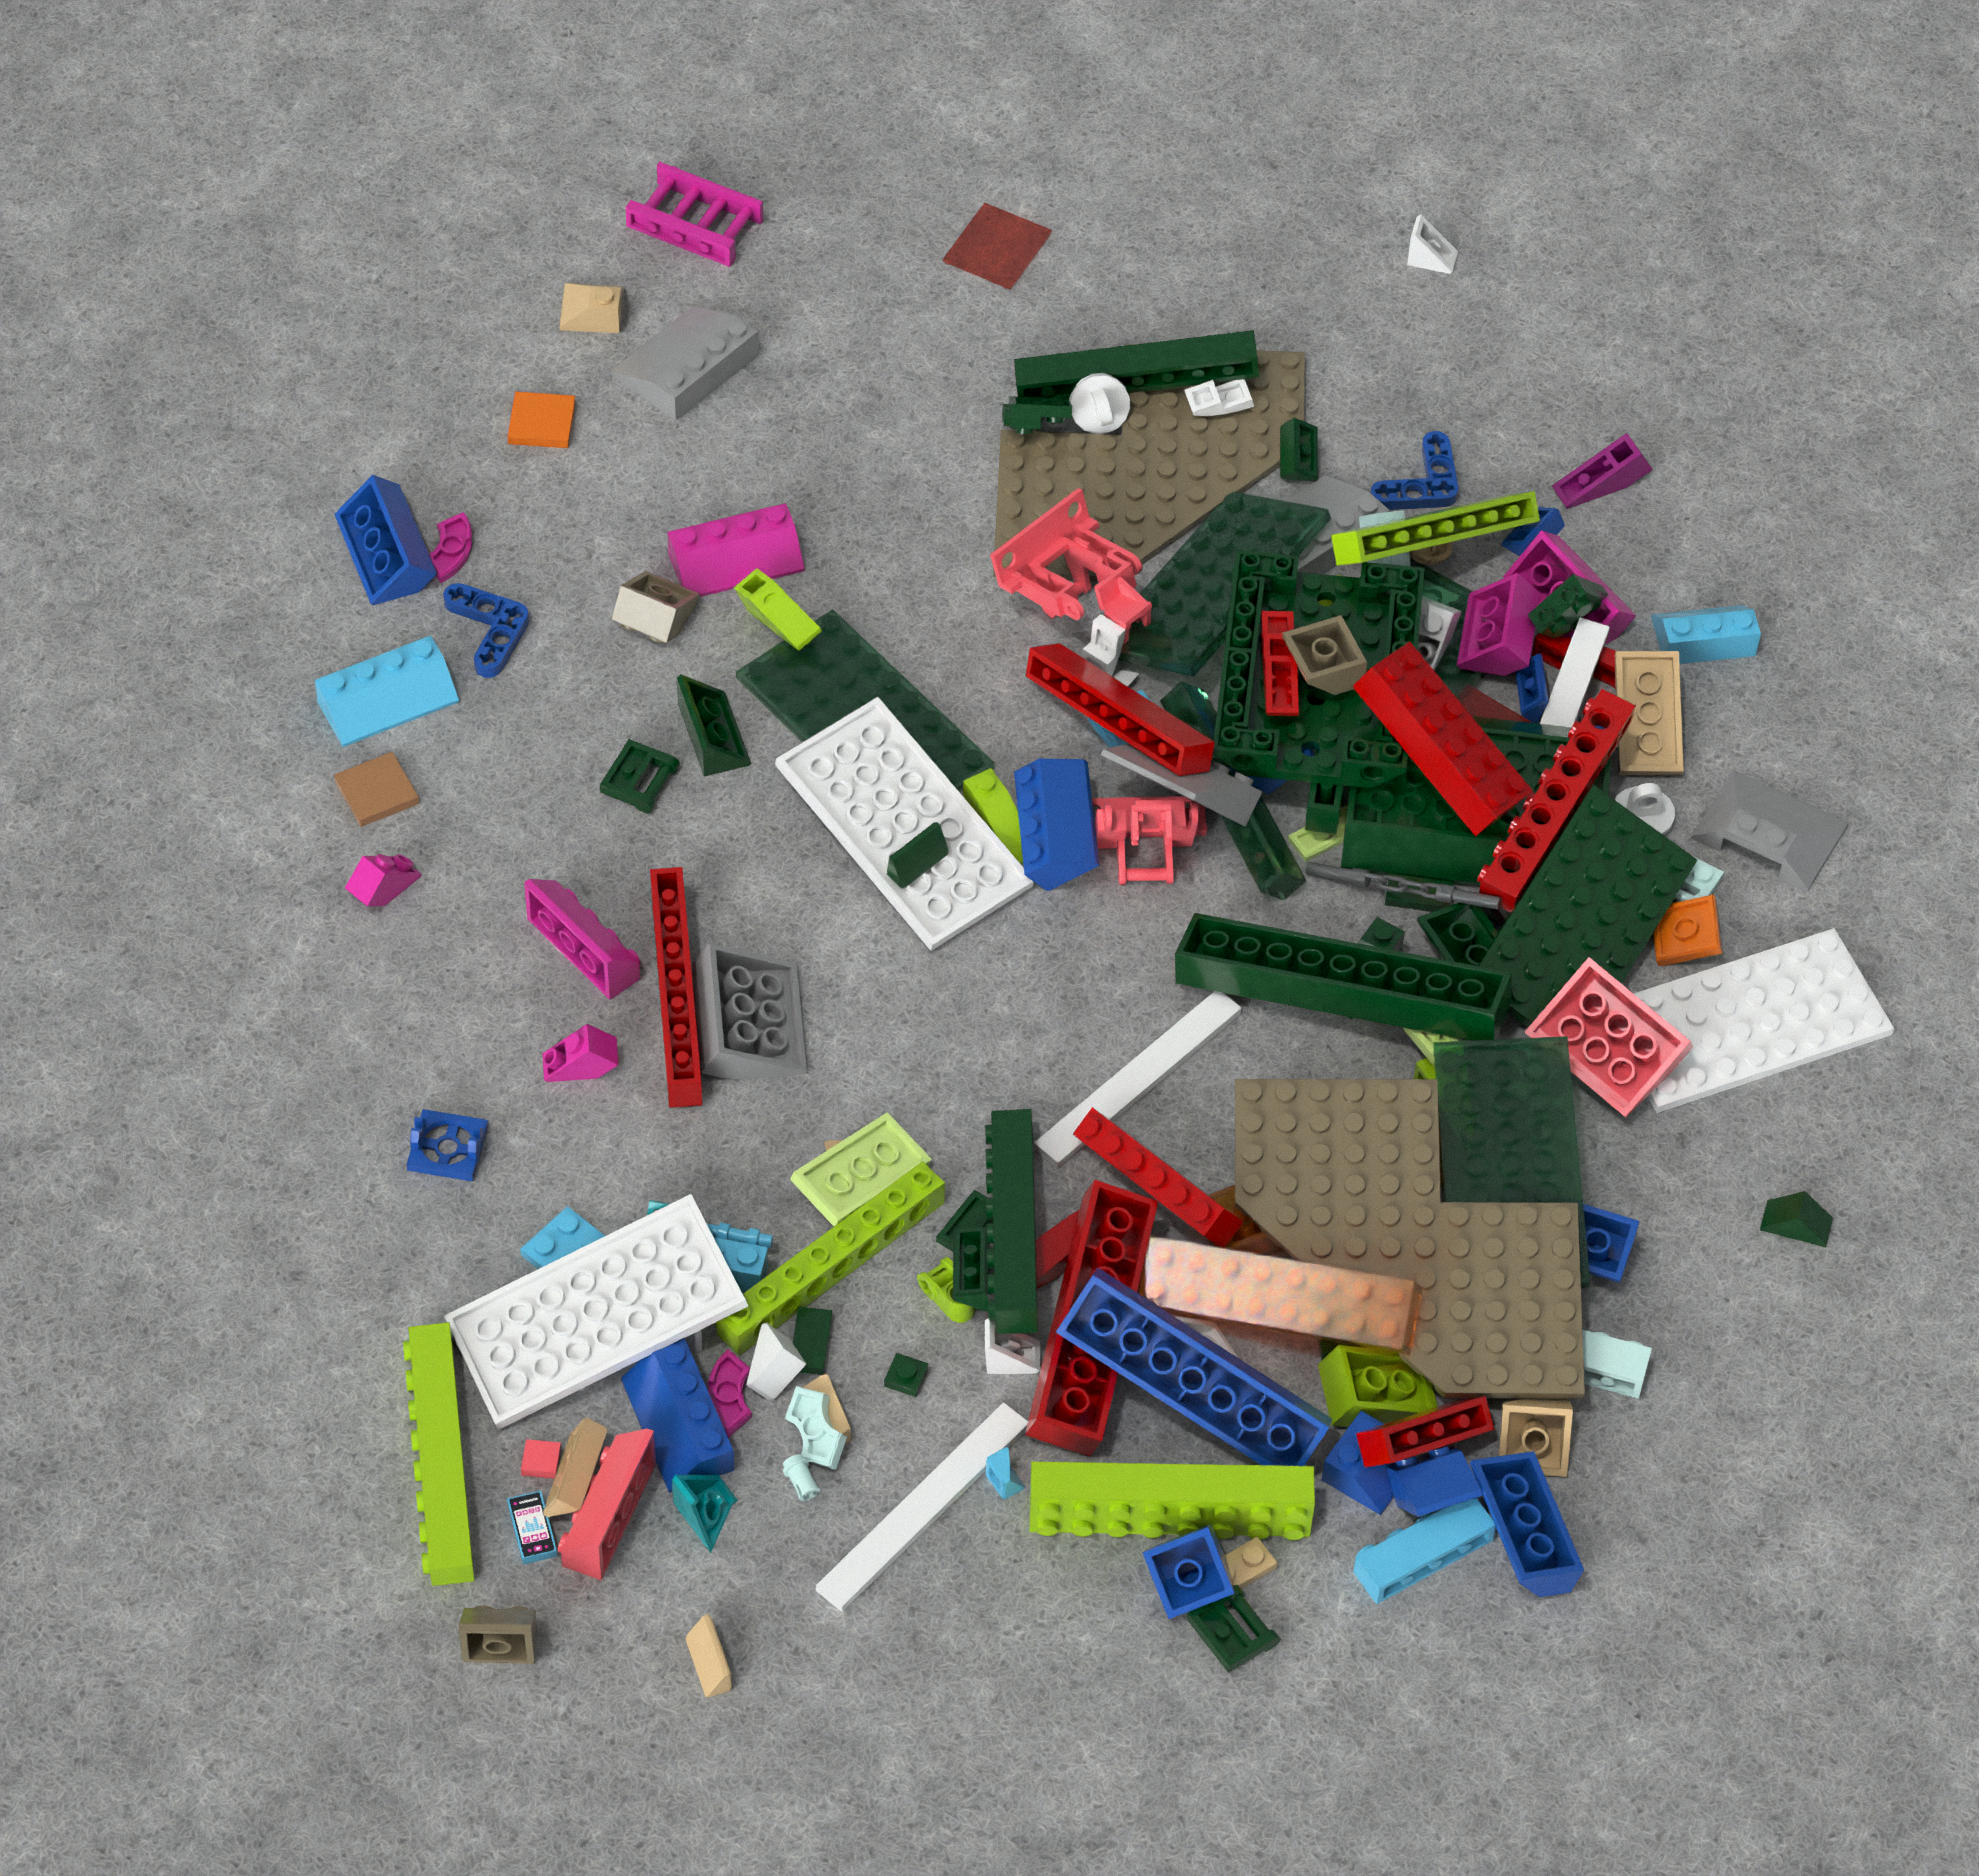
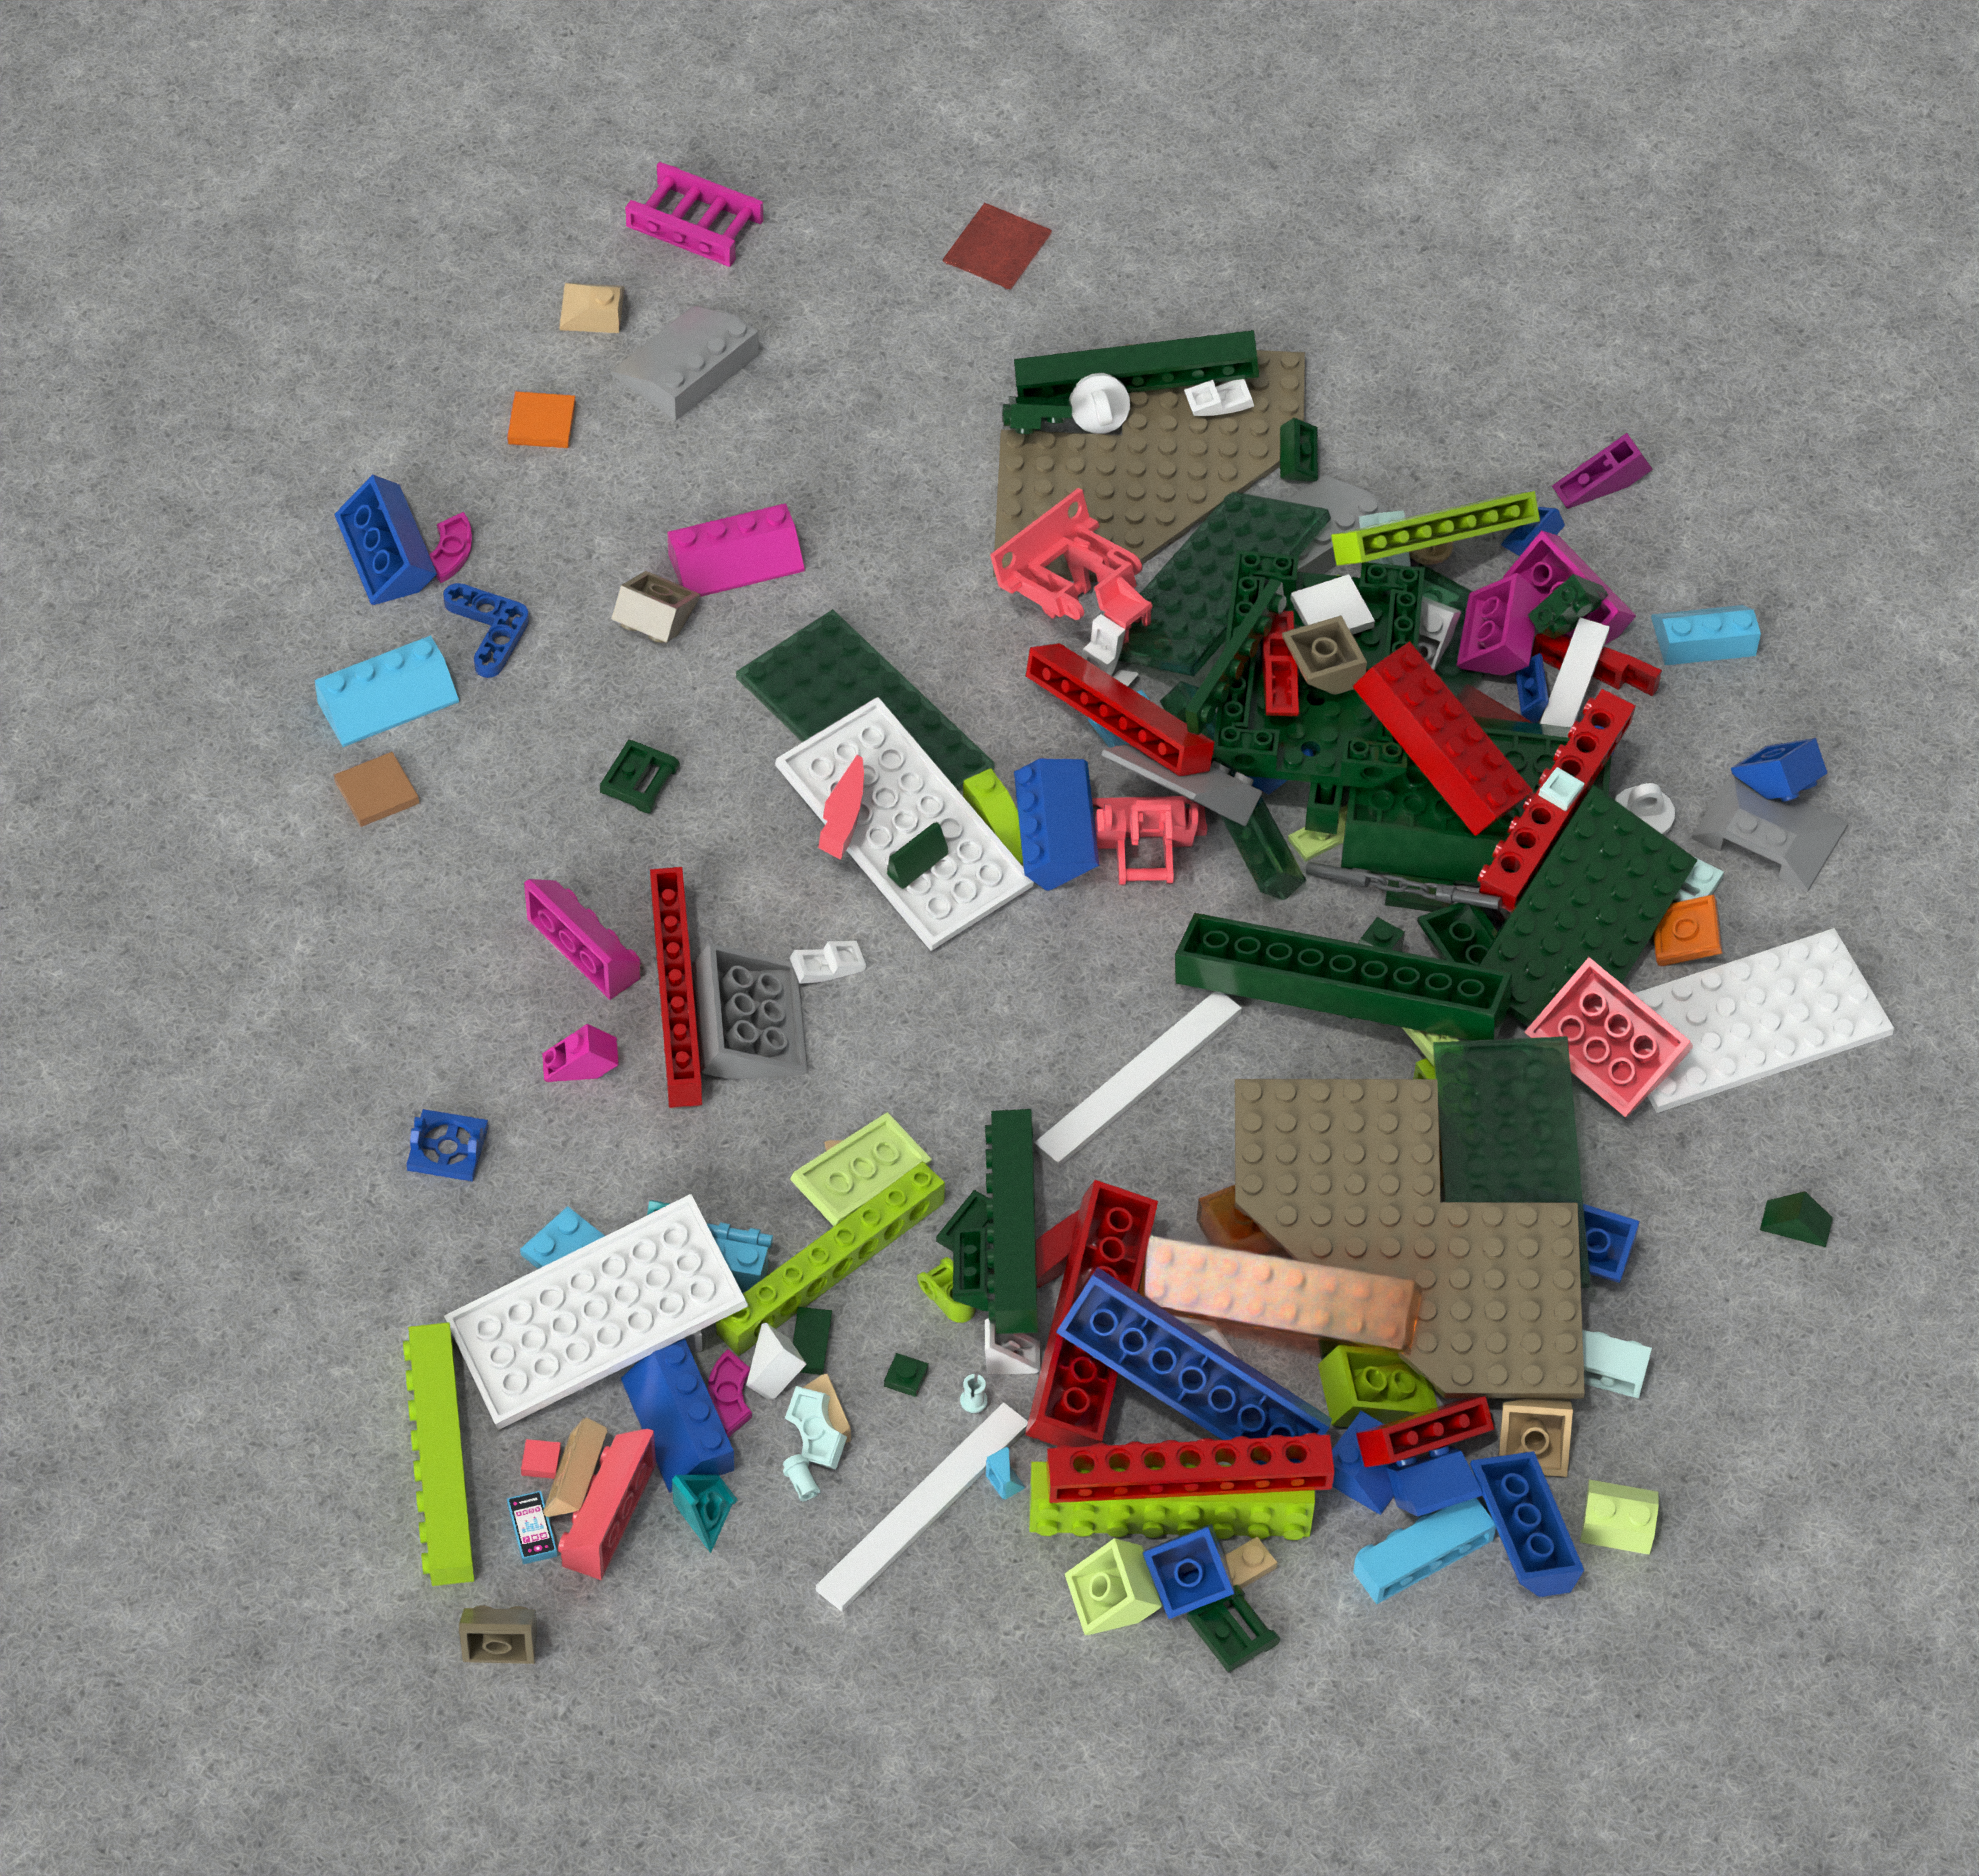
(381, 878): dark pink slope -> none
(709, 1658): tan slope -> none
(711, 727): dark green slope -> none
(776, 609): lime slope -> none
(825, 964): none -> white slope
(843, 810): none -> coral slope
(974, 1396): none -> light aqua pin
(1113, 1588): none -> yellowish green slope
(1158, 1178): red brick -> none
(1175, 1480): none -> red brick
(1234, 657): none -> dark green plate
(1332, 600): none -> white tile
(1430, 249): white slope -> none
(1433, 481): blue beam -> none
(1561, 789): none -> light aqua tile
(1620, 1517): none -> yellowish green slope
(1655, 736): tan plate -> none
(1782, 769): none -> blue slope

